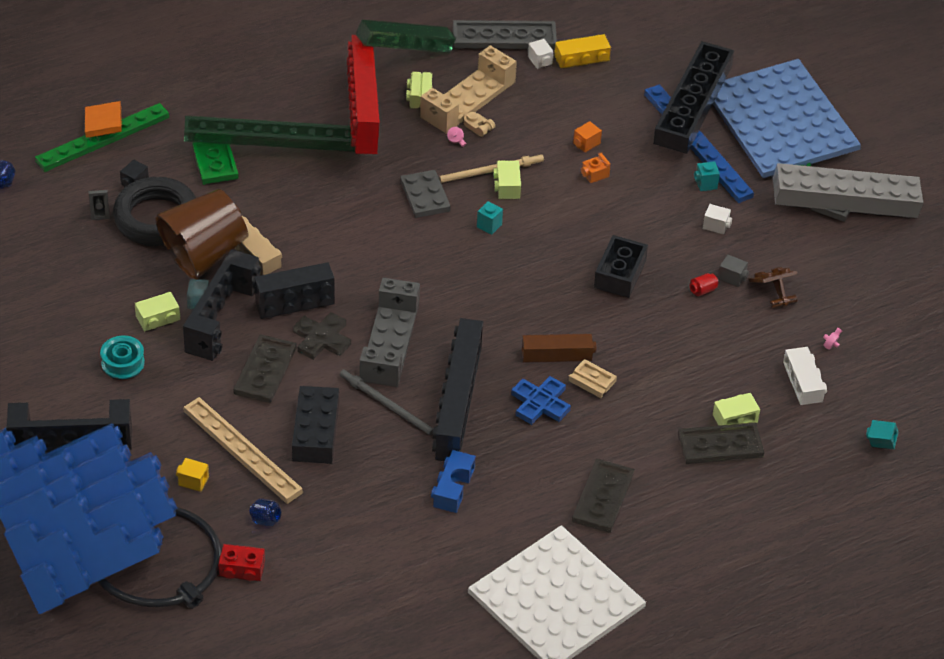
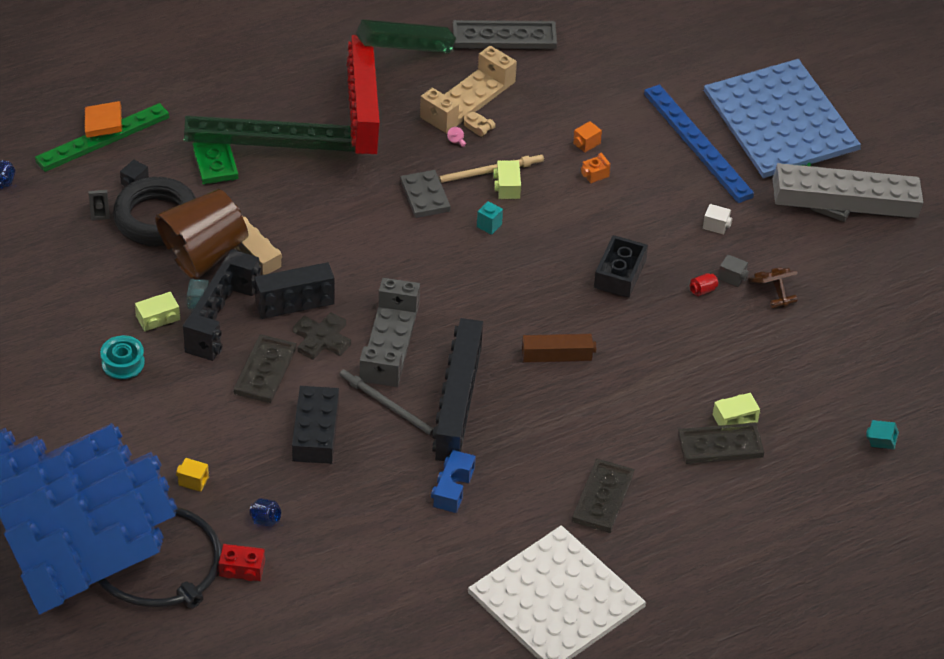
(61, 432): black plate -> none
(243, 450): tan plate -> none
(418, 85): yellowish green brick -> none
(540, 53): white brick -> none
(540, 400): blue plate -> none
(582, 51): yellow brick -> none
(592, 378): tan plate -> none
(693, 97): black brick -> none
(707, 176): teal brick -> none
(804, 375): white brick -> none
(832, 339): bright pink piece -> none

